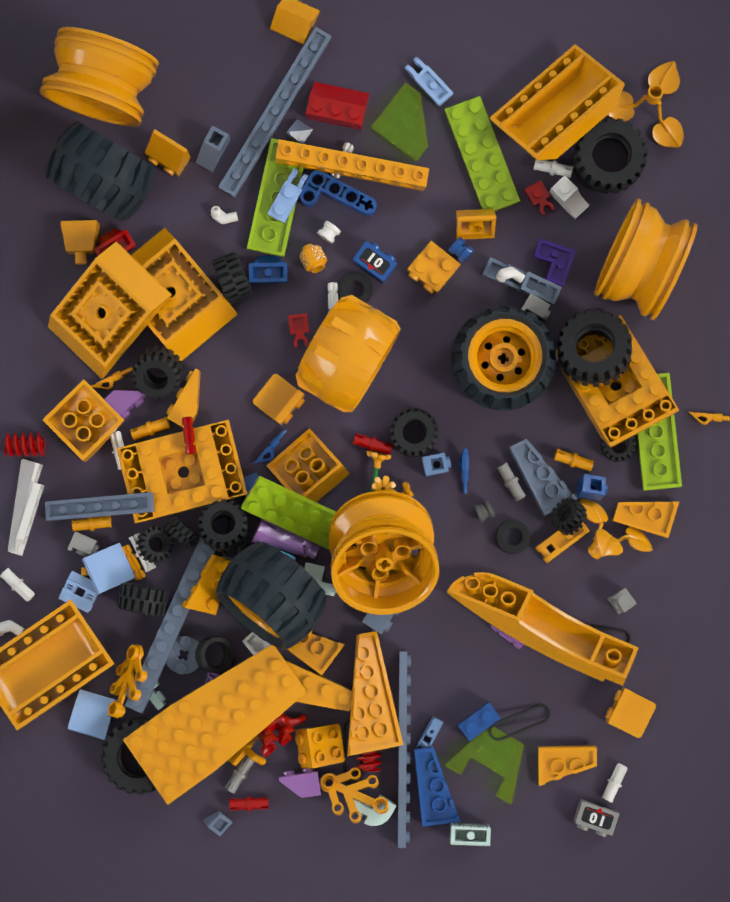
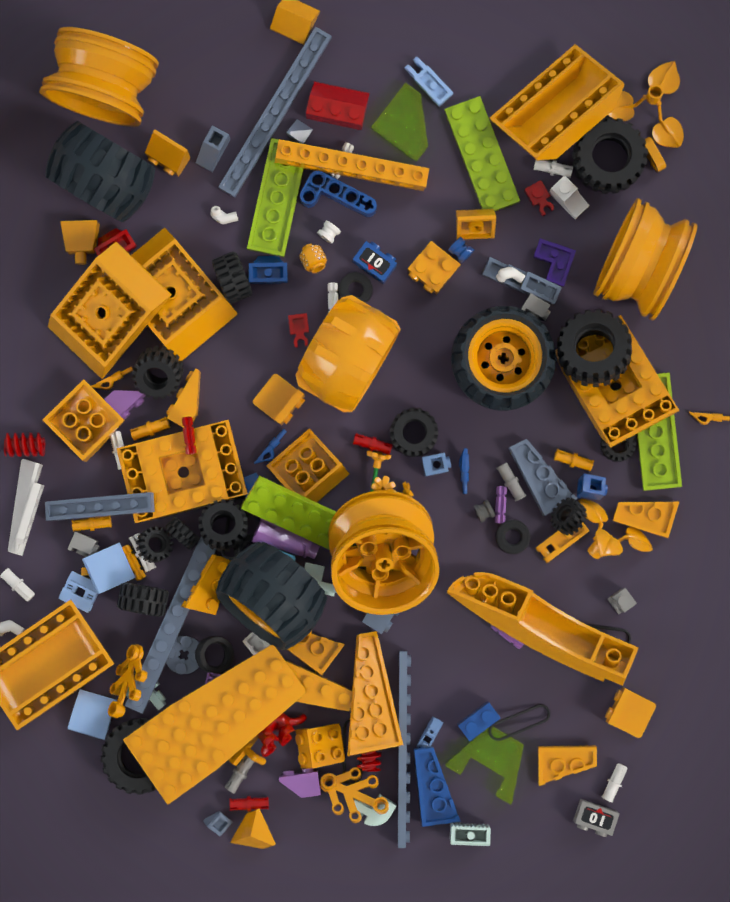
(253, 831): none -> light orange slope
(287, 197): light blue hinge -> none
(500, 505): none -> medium lavender axle
(654, 155): none -> light orange beam

